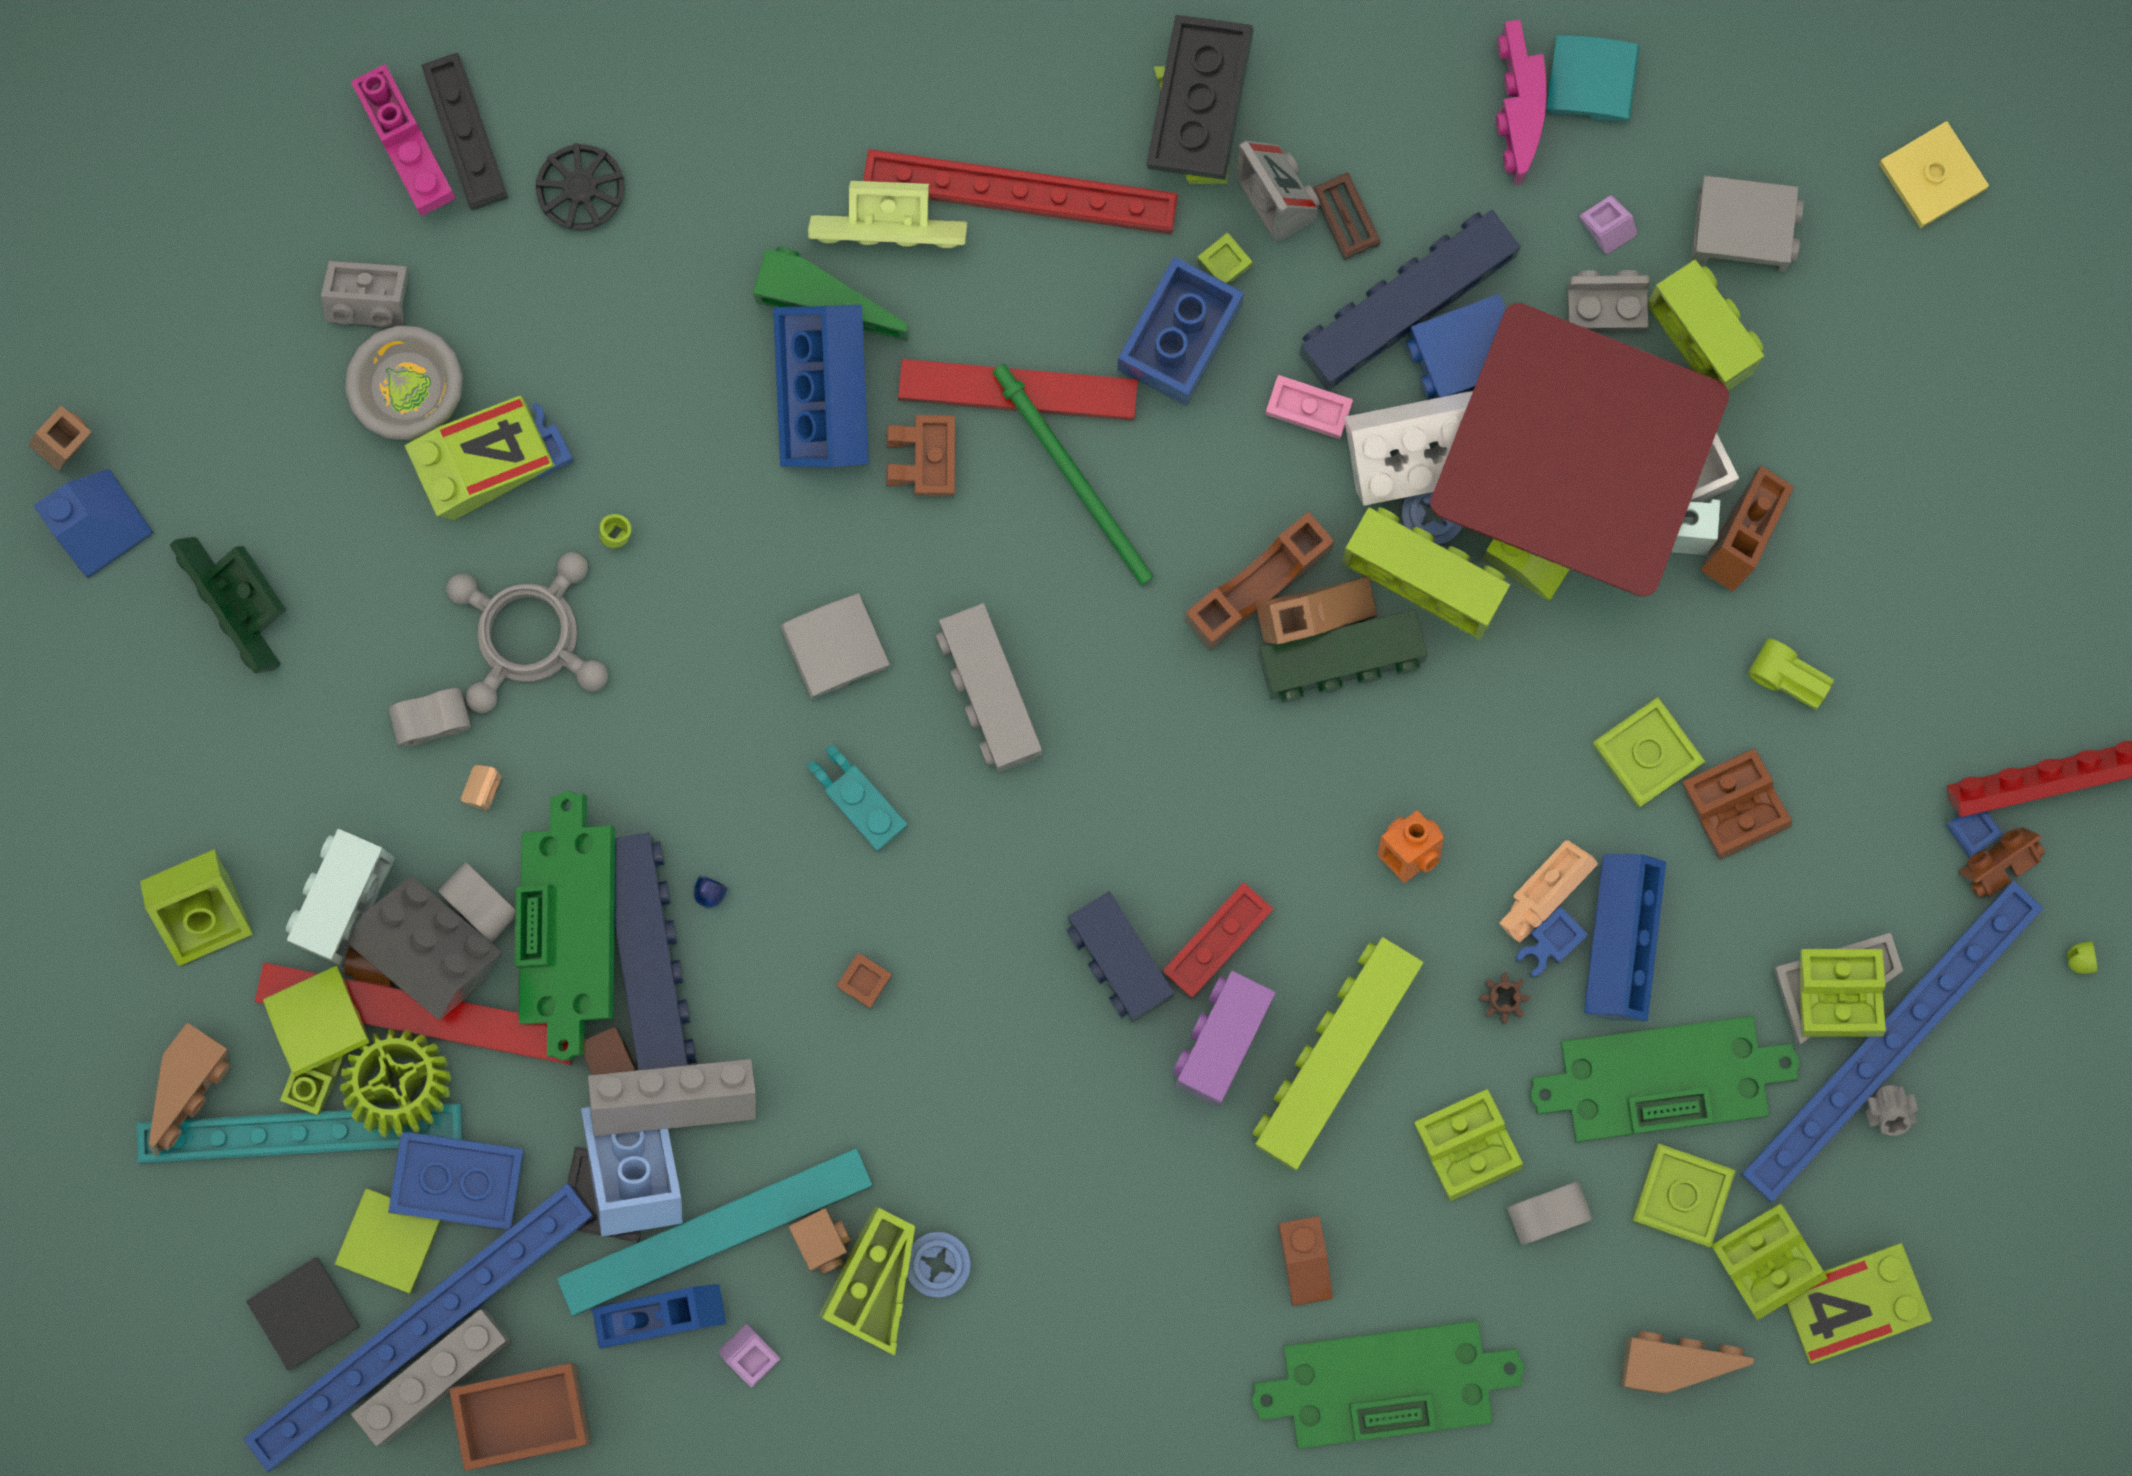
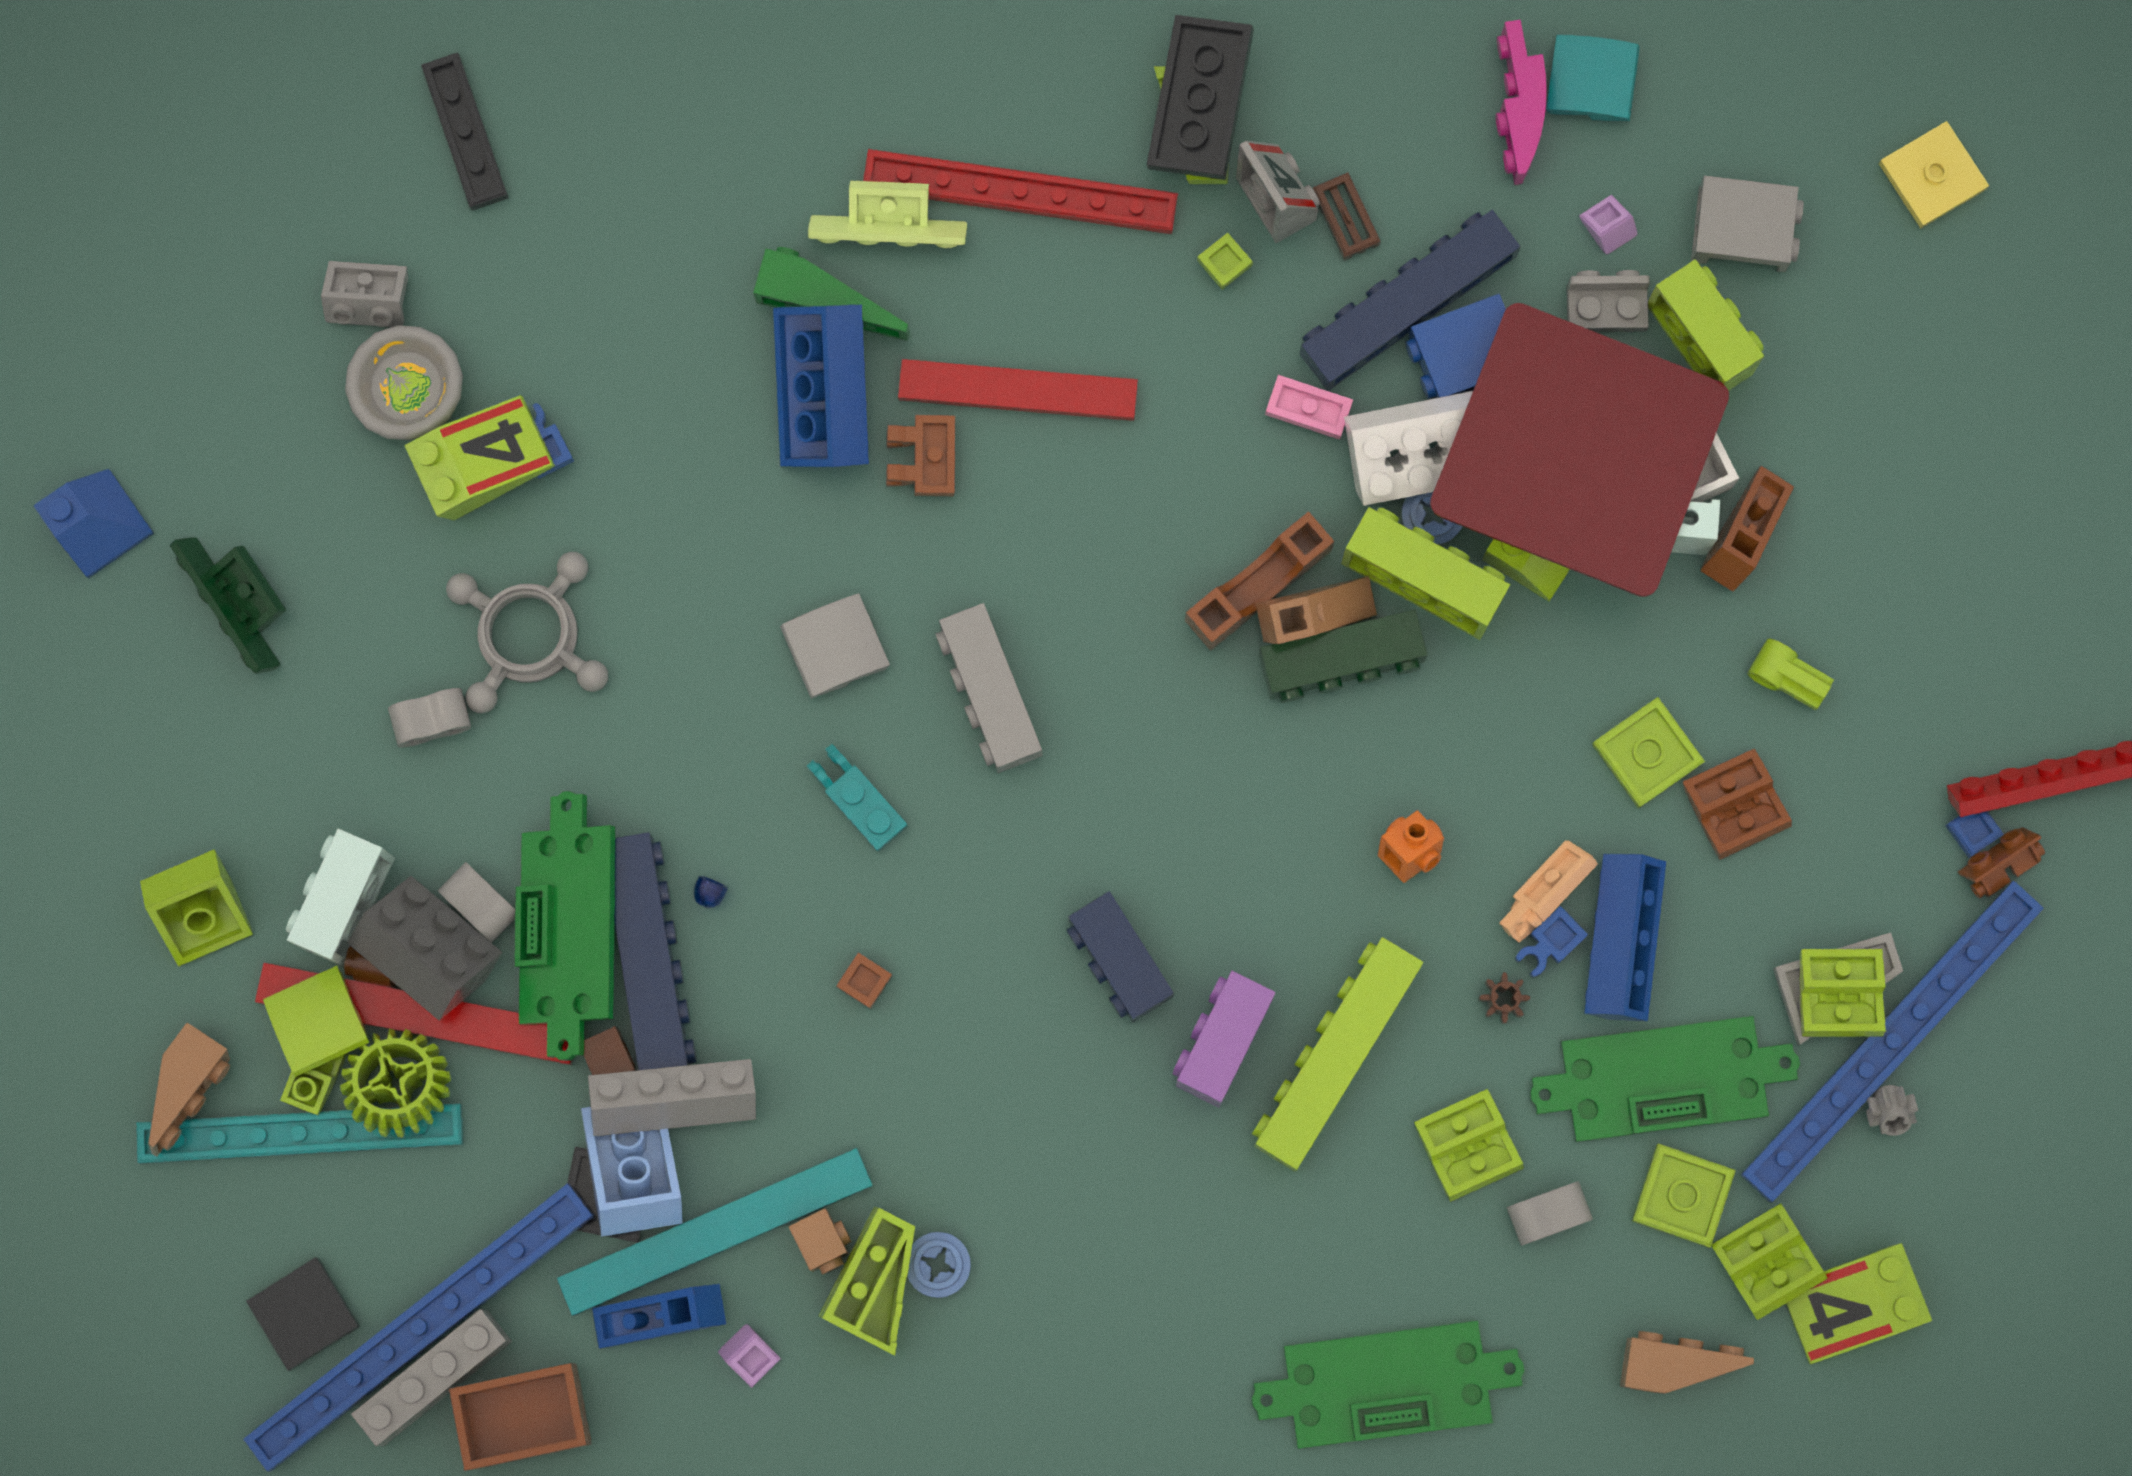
(60, 437): medium nougat brick -> none
(387, 1244): lime tile -> none
(403, 140): dark pink slope -> none
(455, 1181): blue plate -> none
(481, 787): light nougat slope -> none
(579, 186): black wheel -> none
(607, 528): lime hinge -> none
(1014, 390): green bar -> none
(1180, 331): blue brick -> none
(1217, 940): red plate -> none
(1305, 1260): dark orange slope -> none
(2082, 958): lime hinge -> none

